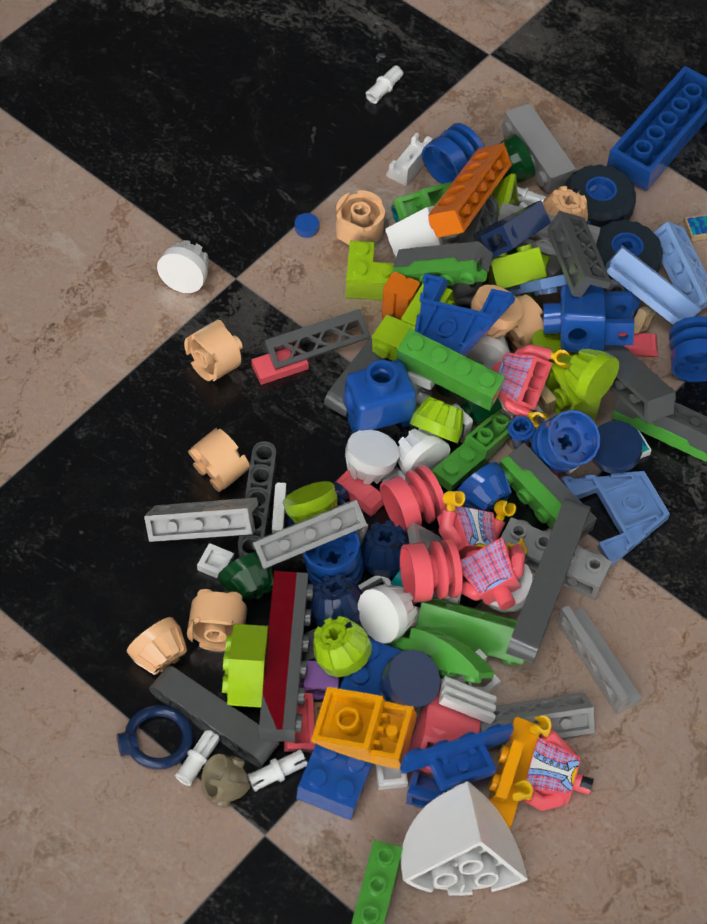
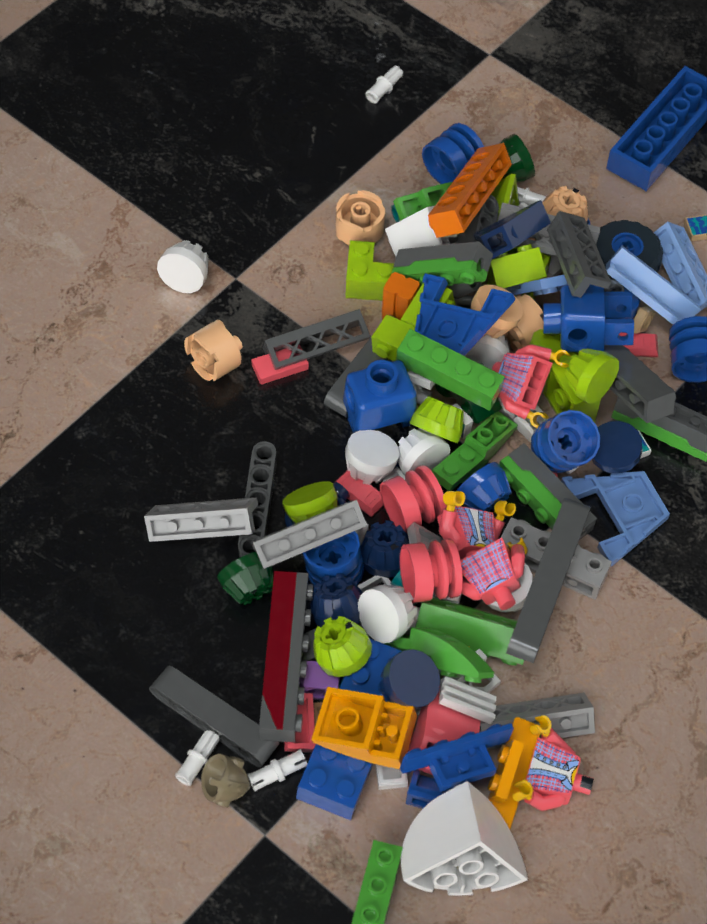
(128, 742): dark blue piece -> none
(158, 646): light nougat piece -> none
(213, 618): light nougat brick -> none
(214, 560): white tile -> none
(219, 459): light nougat brick -> none
(245, 665): lime brick -> none
(278, 510): white tile -> none
(306, 225): blue tile -> none
(409, 162): white hinge -> none
(520, 431): blue cone -> none
(547, 401): tan tile -> none
(549, 159): light grey brick -> none
(598, 659): light grey fence -> none
(607, 192): black wheel -> none

